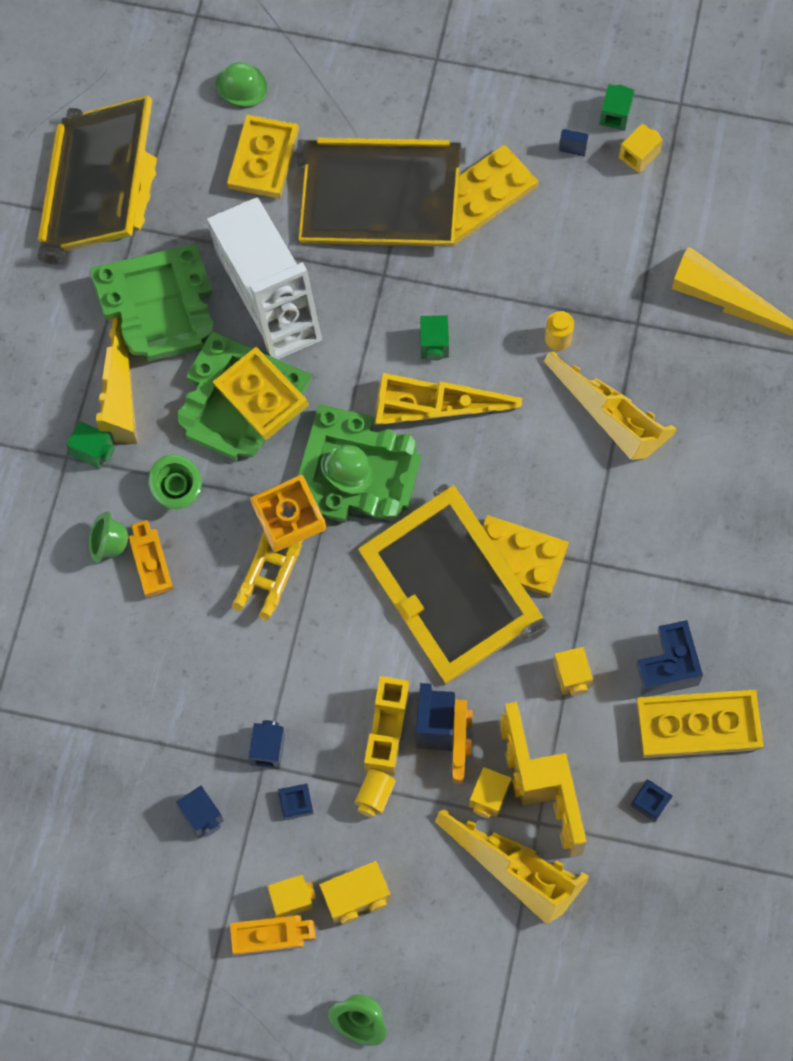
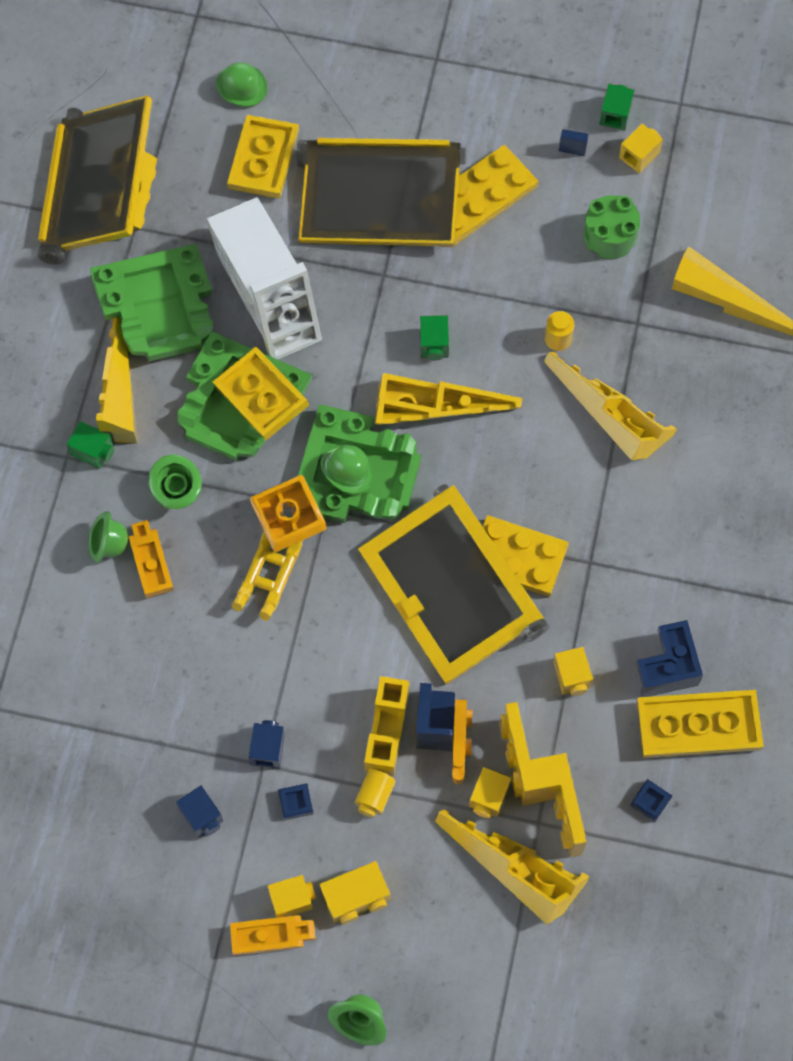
(611, 226): none -> bright green brick

